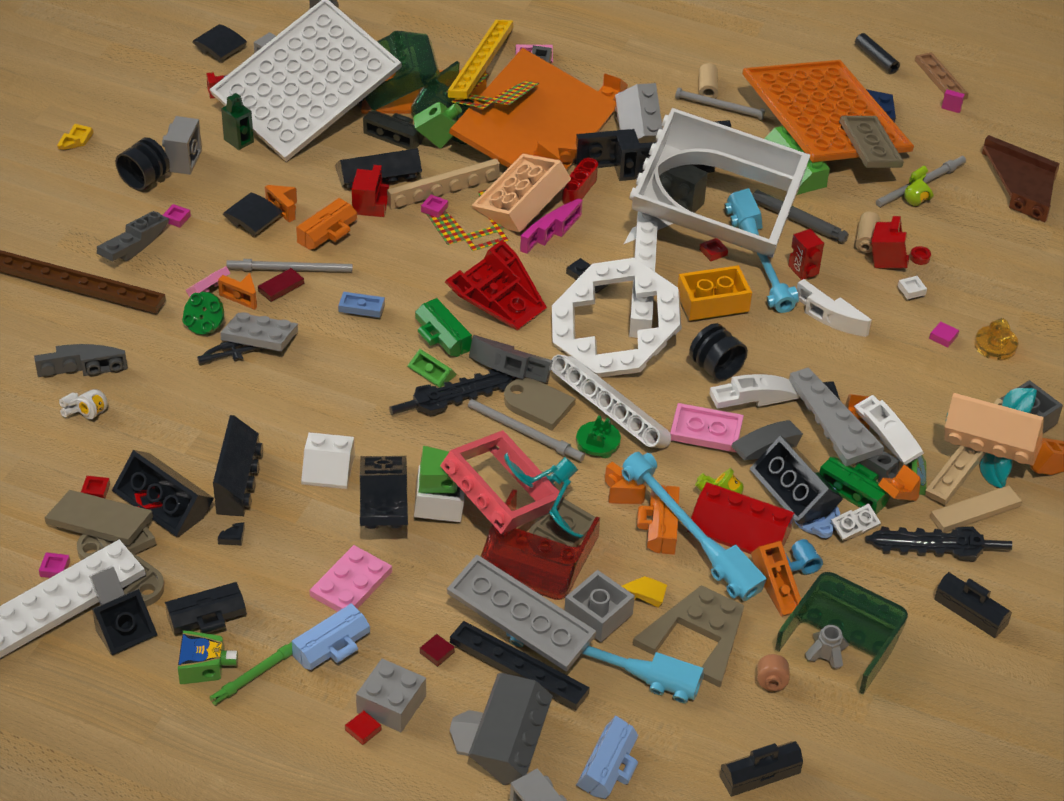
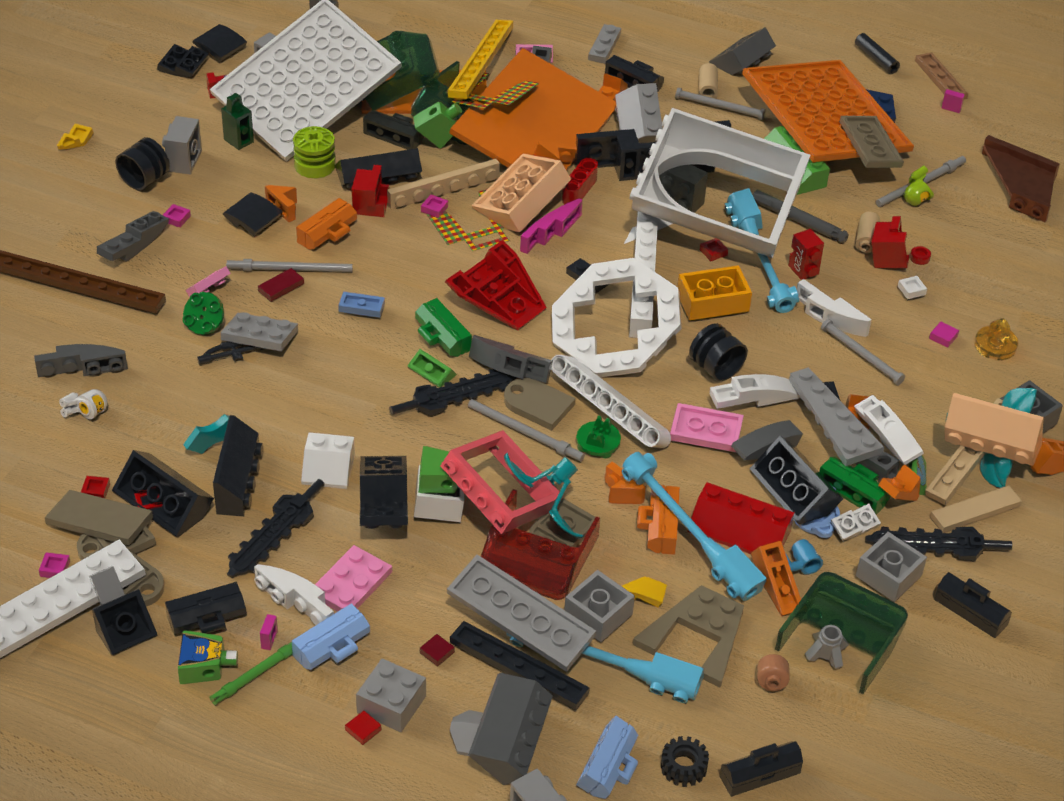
(181, 61): none -> black slope
(206, 436): none -> teal tile
(232, 535): black tile -> none
(239, 292): orange slope -> none
(268, 632): none -> dark pink tile
(289, 512): none -> black bar
(293, 590): none -> white slope
(314, 152): none -> lime wheel
(604, 43): none -> light grey plate
(633, 73): none -> black piece
(681, 773): none -> black tyre
(725, 480): lime piece -> none
(745, 52): none -> dark grey slope
(891, 566): none -> light grey brick
(897, 377): none -> light grey bar

